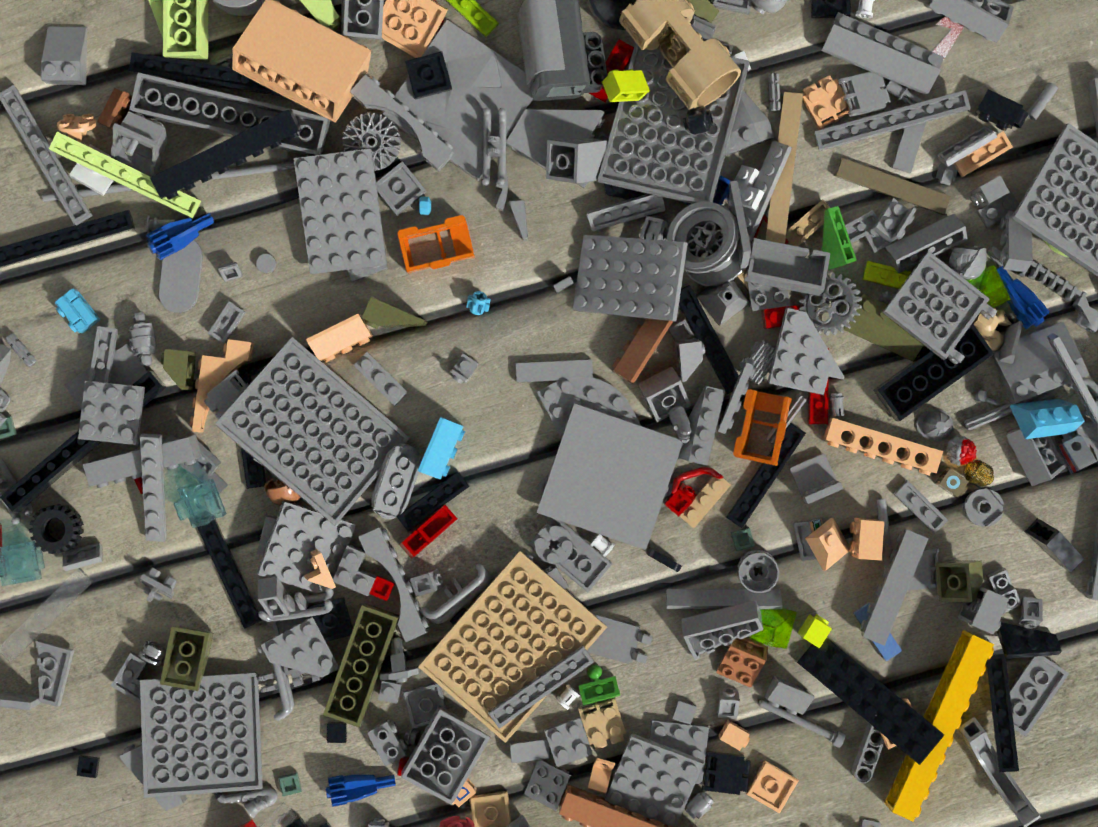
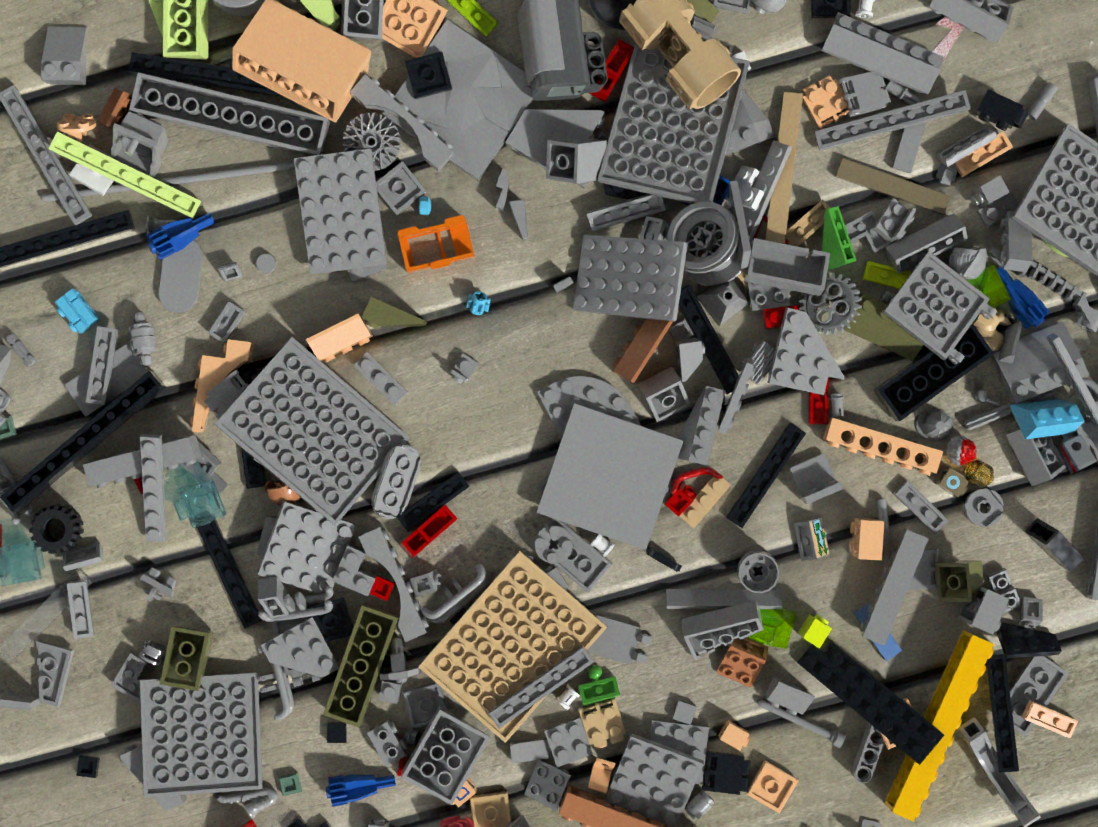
(80, 609): none -> light grey plate
(111, 413): light grey plate -> none
(180, 367): olive slope -> none
(225, 154): black brick -> none
(321, 574): light nougat slope -> none
(441, 448): medium azure slope -> none
(494, 146): light grey piece -> none
(553, 370): light grey tile -> none
(625, 85): neon yellow brick -> none
(680, 423): light grey hinge -> none
(698, 120): black head -> none
(728, 703): light grey bracket -> none
(742, 539): sand green tile -> none
(764, 402): orange piece -> none
(774, 92): light grey axle -> none
(794, 407): light grey axle -> none
(828, 544): light nougat slope -> none
(1049, 719): none -> light nougat tile

